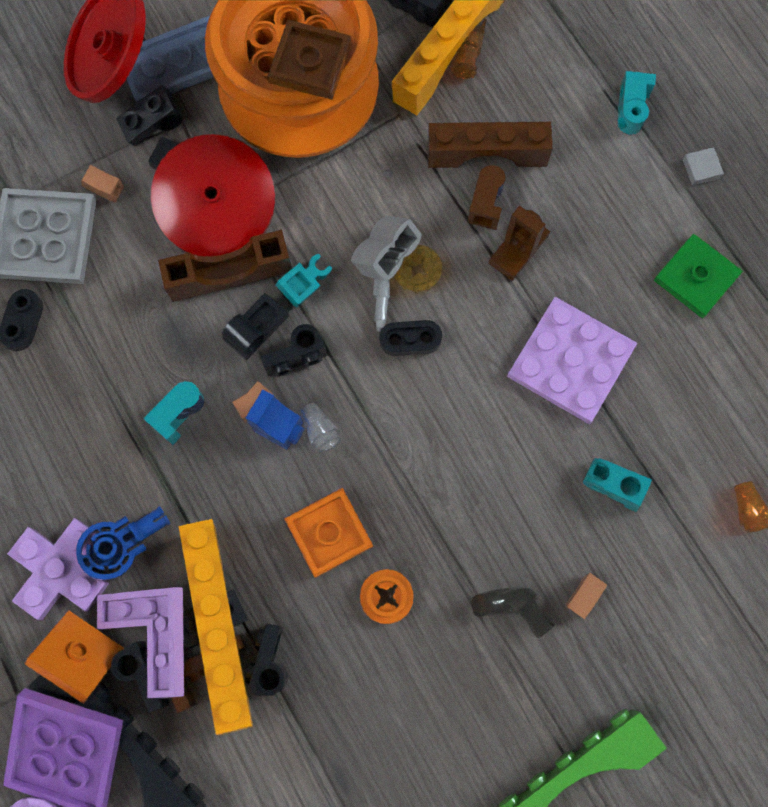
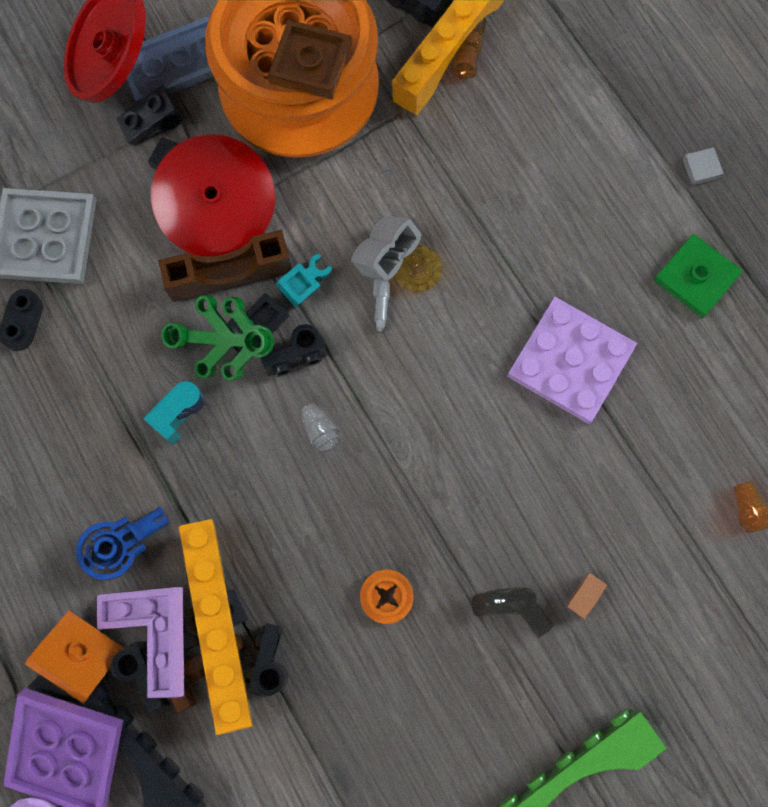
(54, 571): lavender plate -> none
(102, 184): nougat piece -> none
(222, 337): none -> green plant
(246, 402): nougat piece -> none
(275, 421): blue arch -> none
(328, 532): orange plate -> none
(410, 334): black plate -> none
(487, 190): reddish brown leg -> none
(521, 142): reddish brown arch -> none
(522, 240): reddish brown bracket -> none
(617, 483): teal leg -> none
(632, 98): teal leg -> none

